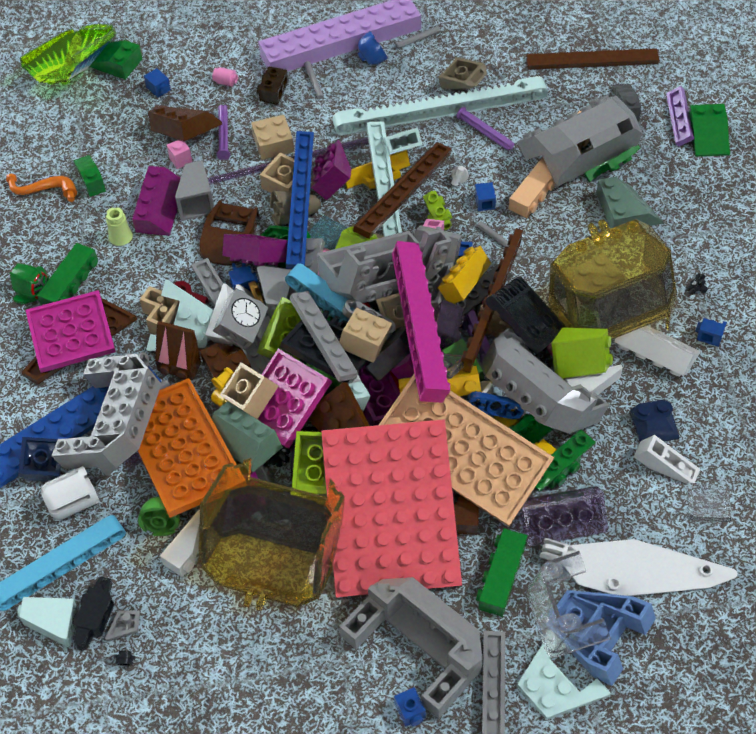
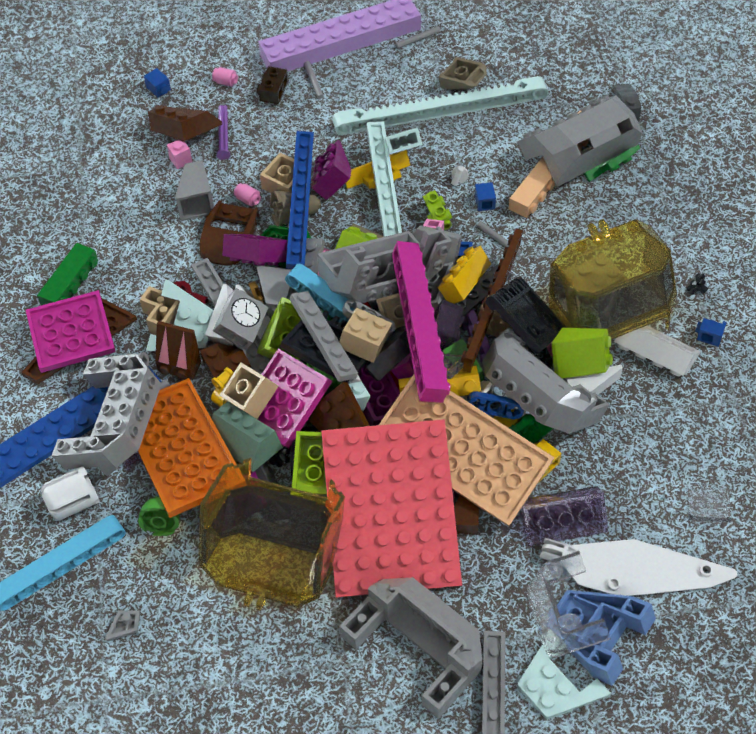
(25, 279): green piece -> none
(36, 460): dark blue slope -> none
(49, 617): light aqua slope -> none
(67, 53): clear neon green windscreen -> none
(67, 185): orange animal -> none
(90, 175): green slope -> none
(93, 613): black hinge -> none
(118, 59): green slope -> none
(118, 228): yellowish green plant -> none
(124, 658): black plate -> none
(156, 202): magenta slope -> none
(182, 551): white slope -> none
(242, 276): blue brick -> none
(247, 194): none -> bright pink brick
(258, 168): clear purple piece -> none
(272, 137): tan brick -> none
(328, 231): clear light blue tile -> none
(371, 49): blue cylinder -> none
(402, 190): reddish brown plate -> none
(410, 707): blue brick -> none
(485, 129): medium lavender axle -> none
(502, 572): green brick -> none
(566, 460): green bracket -> none
(592, 59): reddish brown tile -> none
(623, 203): sand green wedge -> none
(654, 419): dark blue slope -> none
(665, 460): white slope -> none
(680, 116): medium lavender plate -> none
(710, 130): green slope -> none

